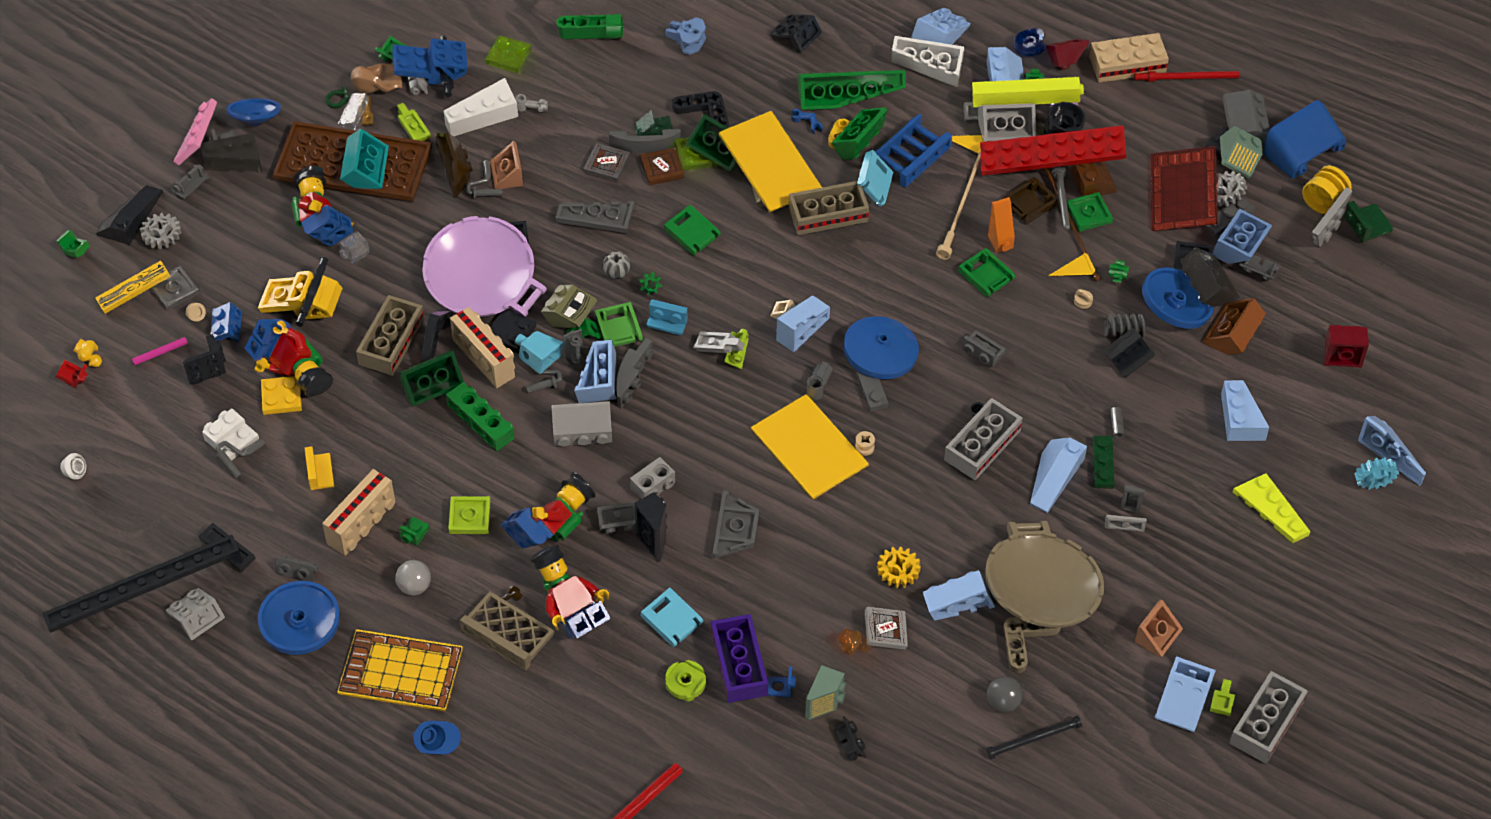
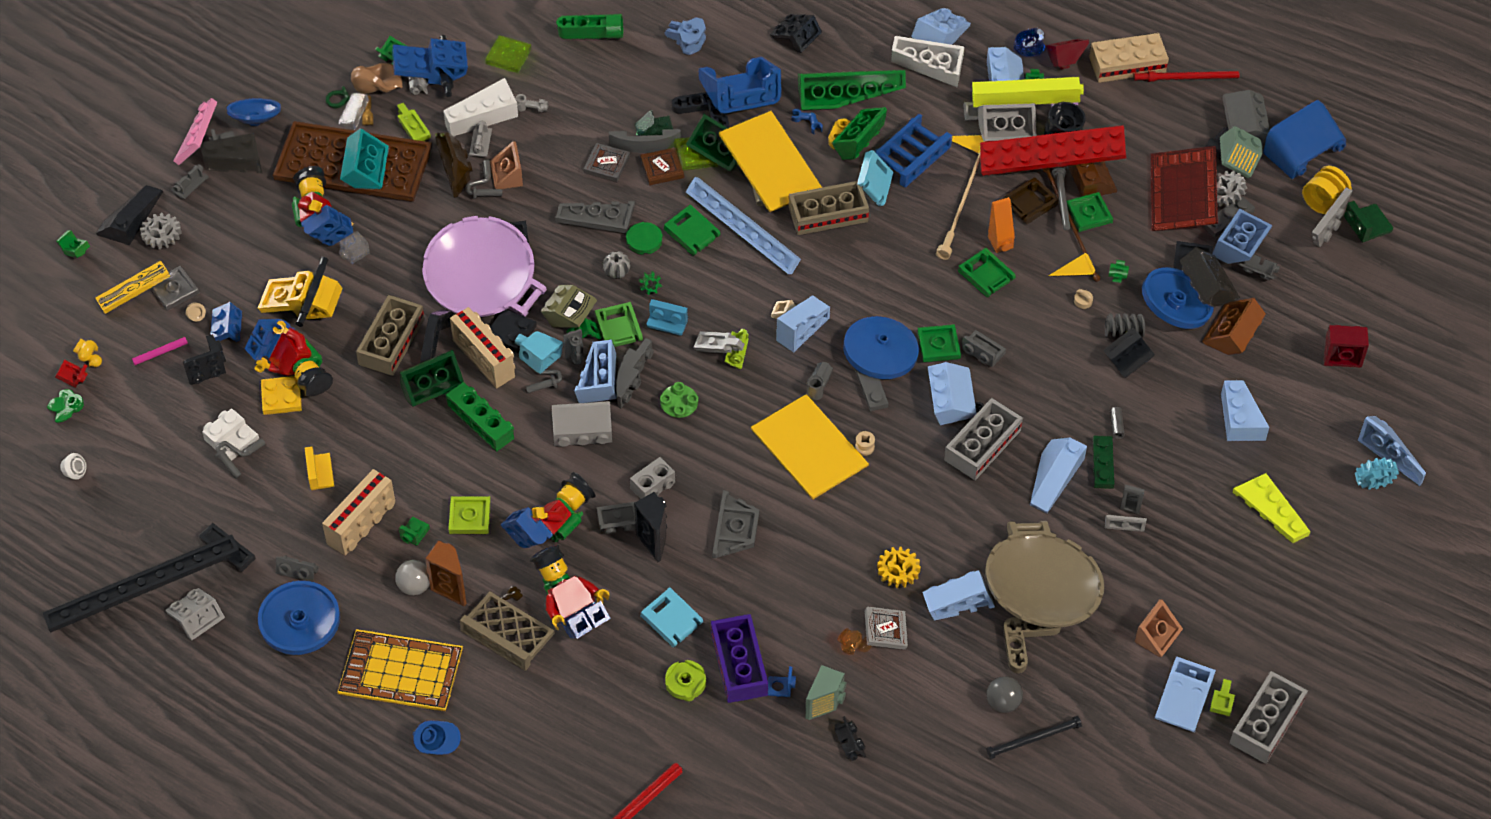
(65, 405): none -> green plate
(445, 573): none -> dark orange slope
(480, 140): none -> light grey hinge
(644, 238): none -> green tile
(679, 400): none -> bright green dish
(743, 91): none -> blue windscreen
(743, 225): none -> light blue plate
(939, 343): none -> green plate
(951, 392): none -> light blue slope

